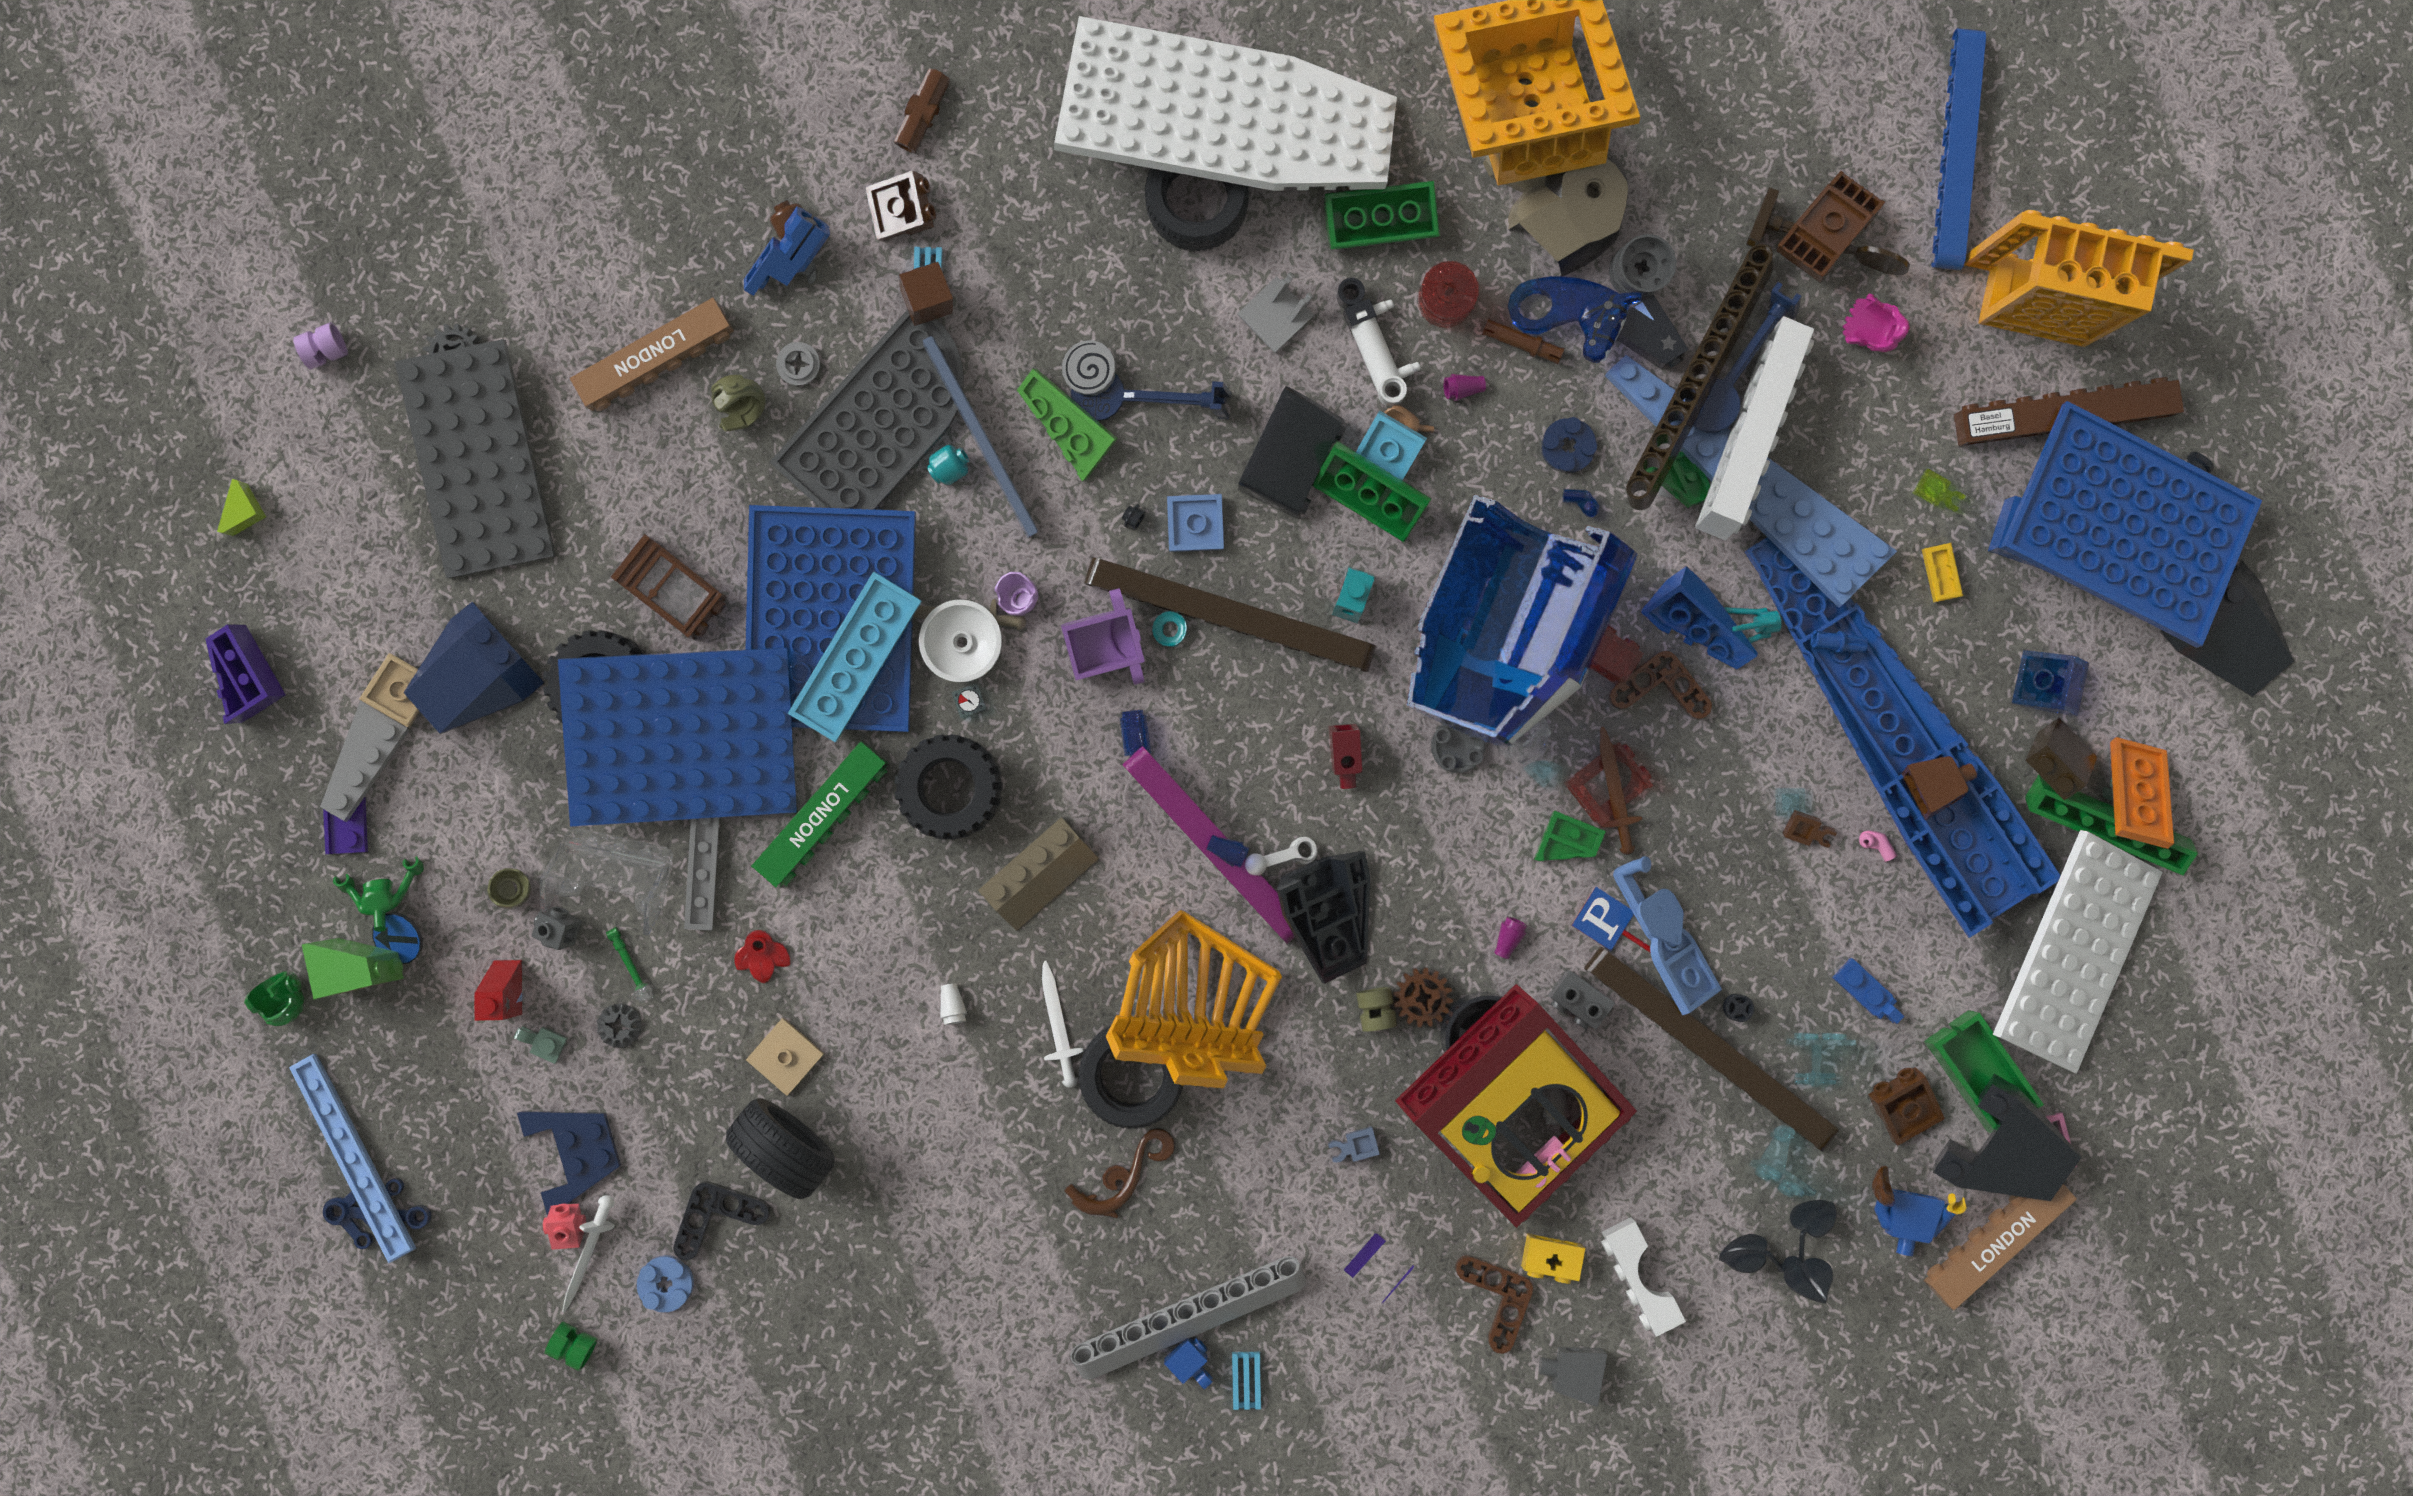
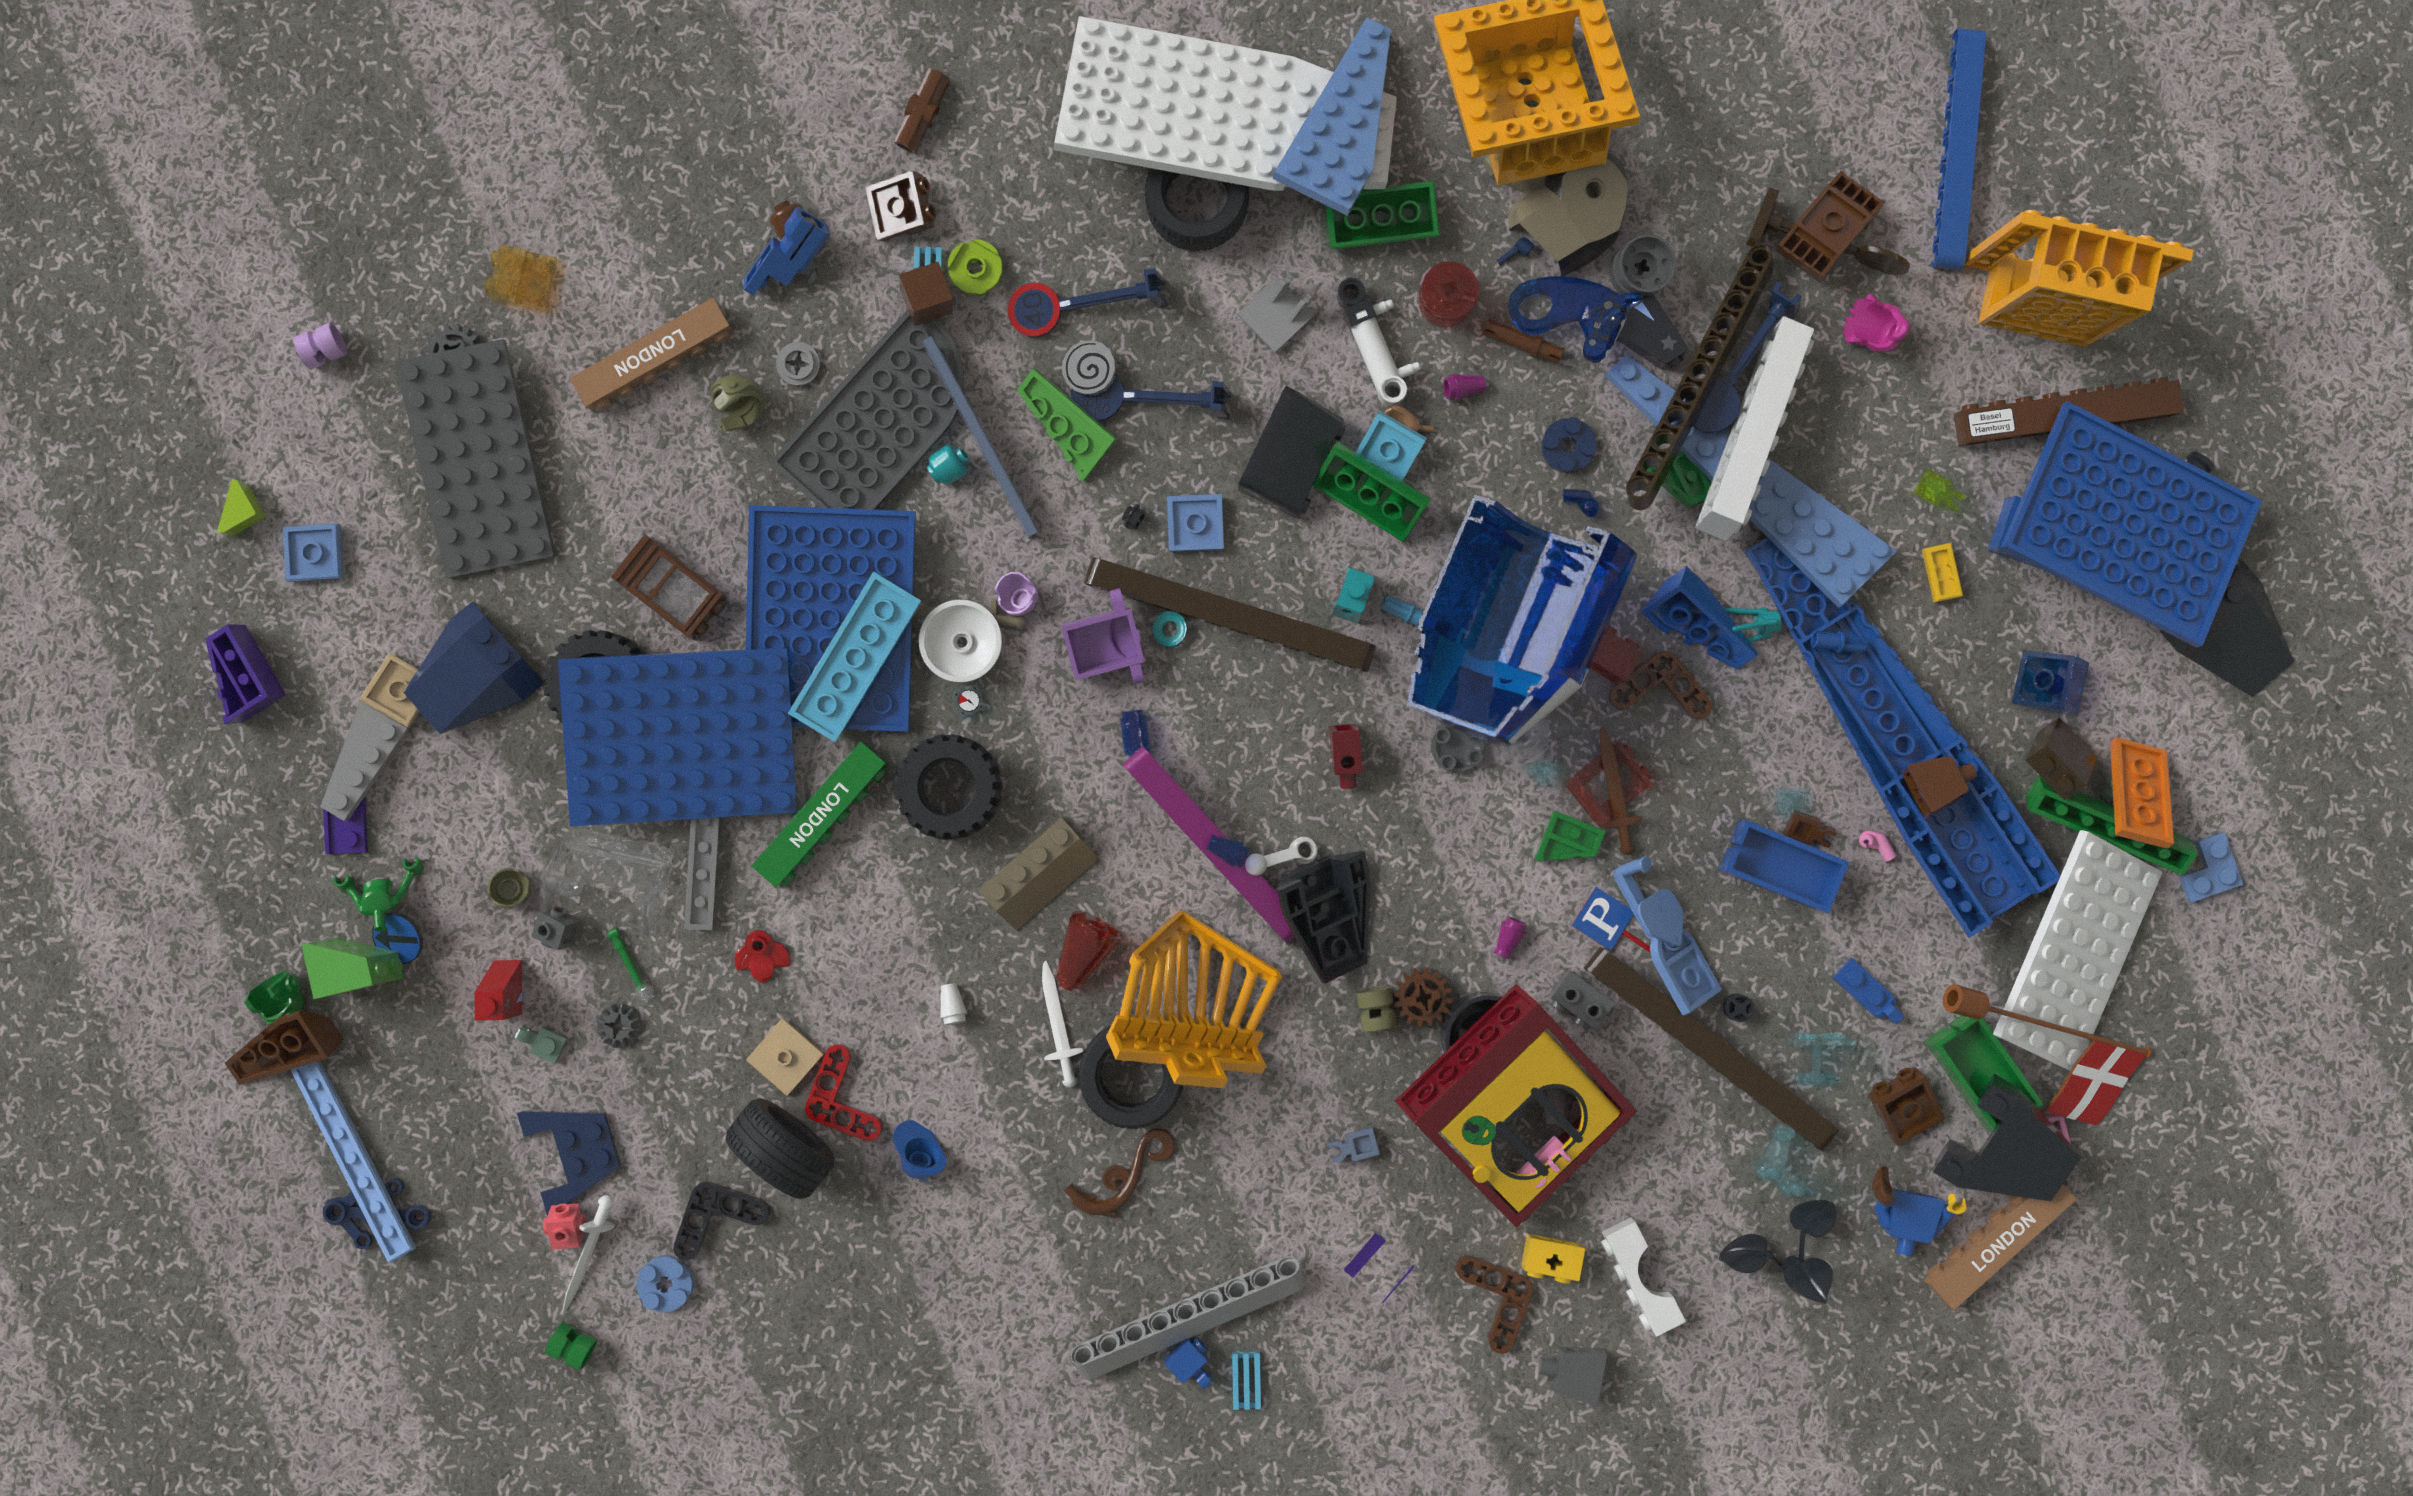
(285, 1045): none -> reddish brown wedge
(313, 552): none -> medium blue plate
(521, 278): none -> clear yellow plate
(828, 1098): none -> red beam
(918, 1150): none -> blue piece
(976, 283): none -> lime plate
(1037, 309): none -> dark blue piece
(1084, 949): none -> clear red cone
(1339, 137): none -> medium blue wing
(1402, 610): none -> dark azure axle
(1523, 245): none -> dark blue hand
(1784, 866): none -> blue piece
(2096, 1074): none -> flag
(2219, 870): none -> medium blue plate

